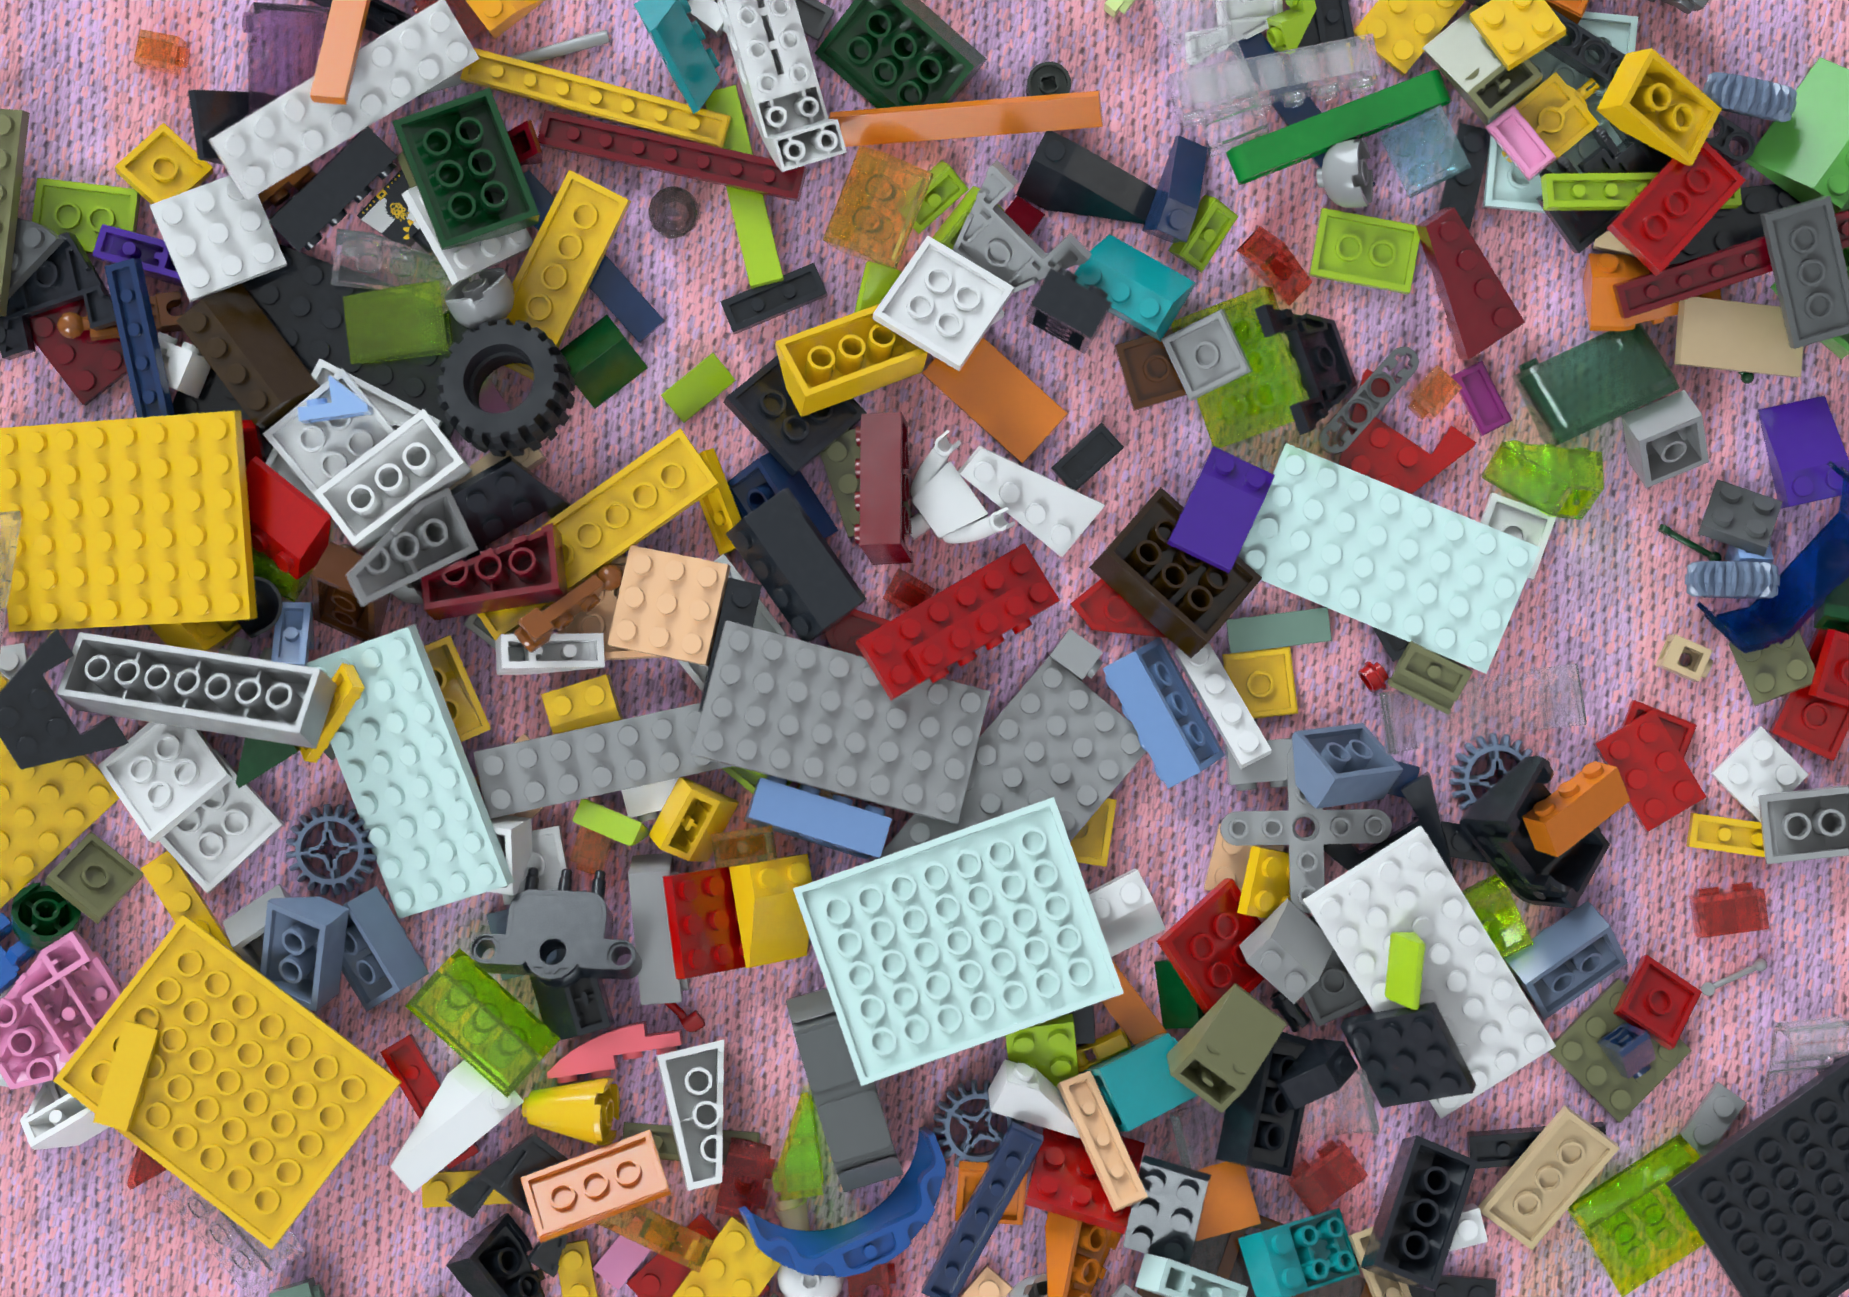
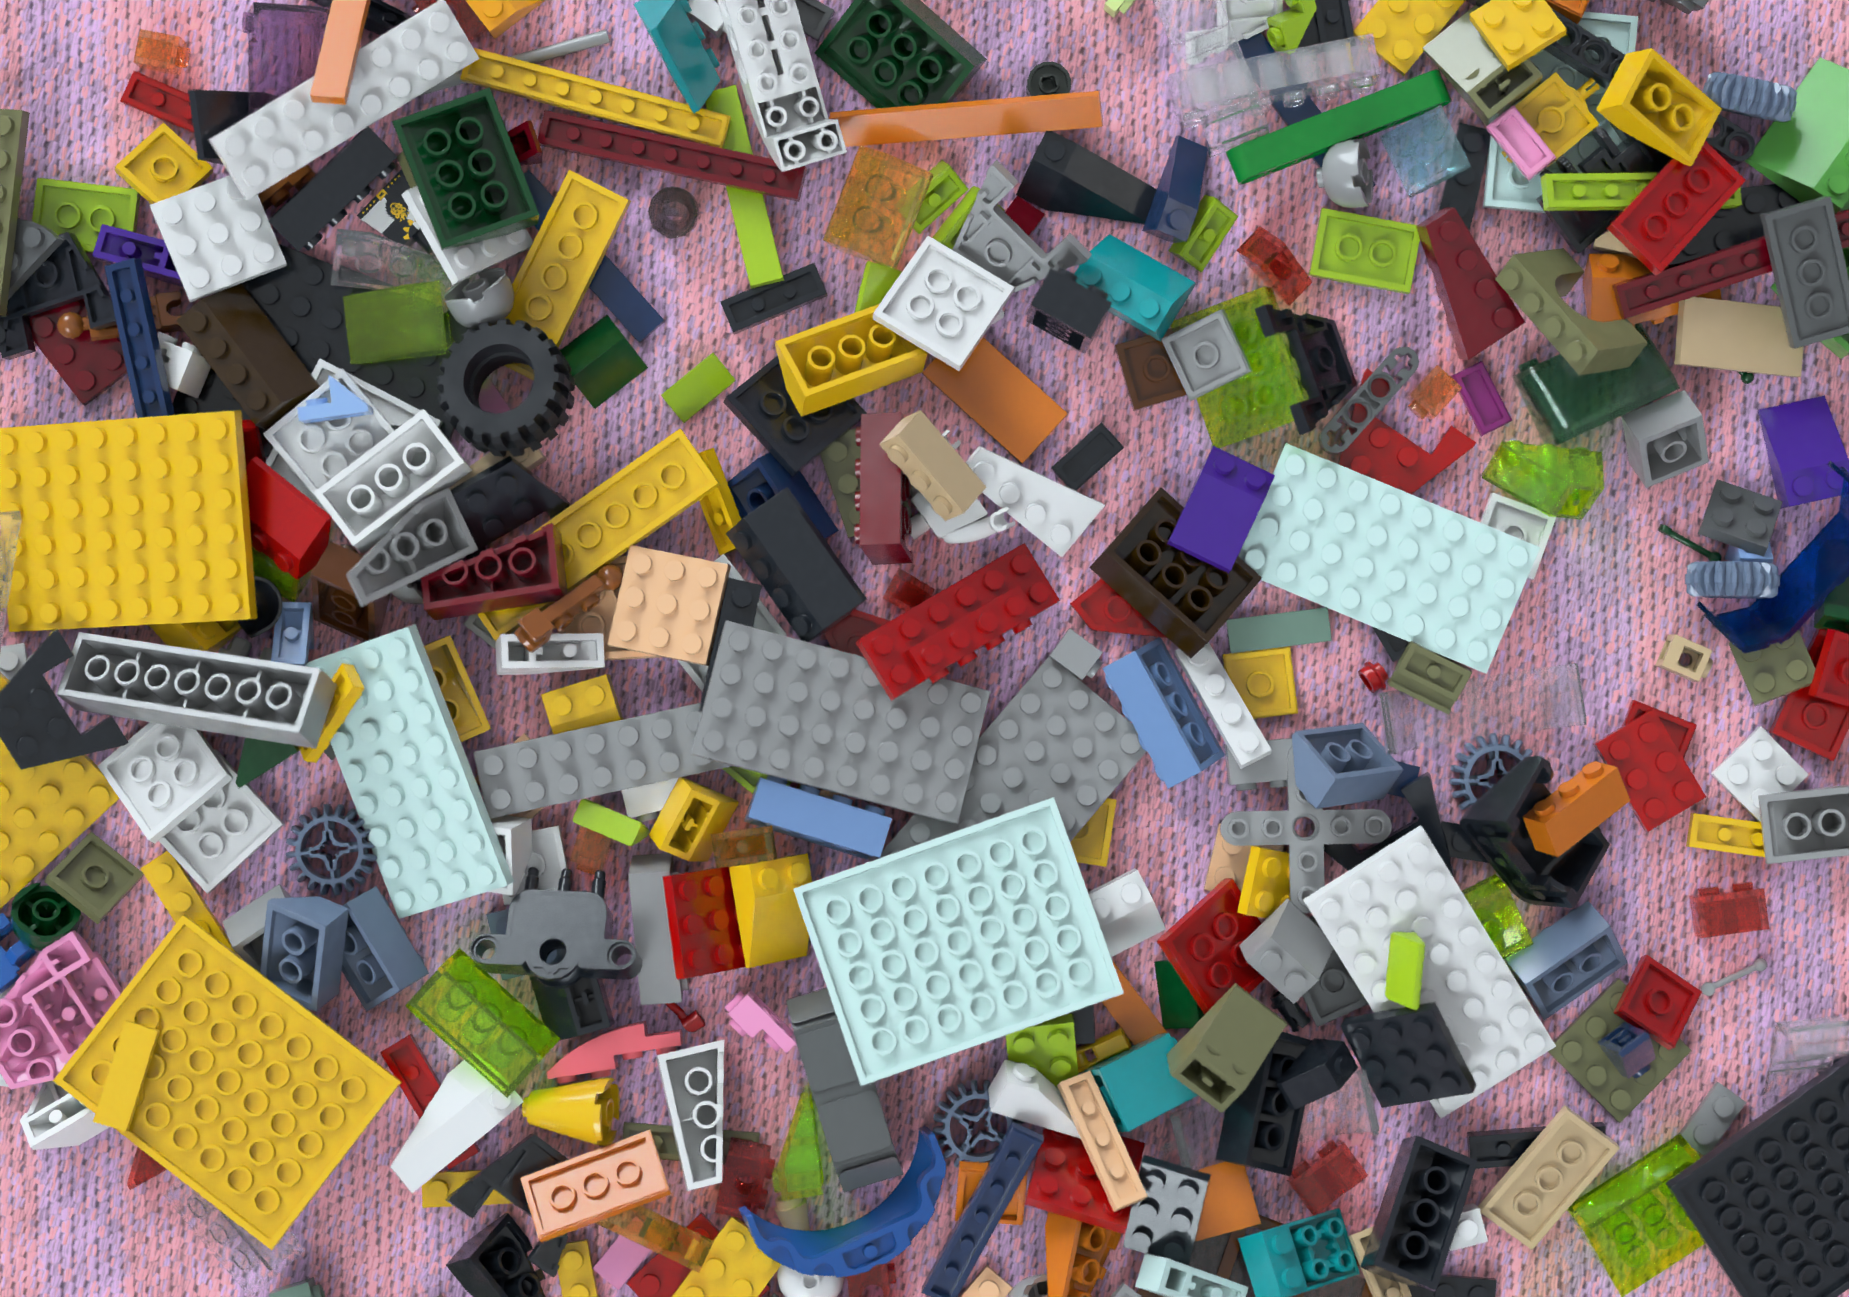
(159, 100): none -> red tile
(751, 1015): none -> bright pink plate
(932, 465): none -> tan brick
(1538, 283): none -> olive arch

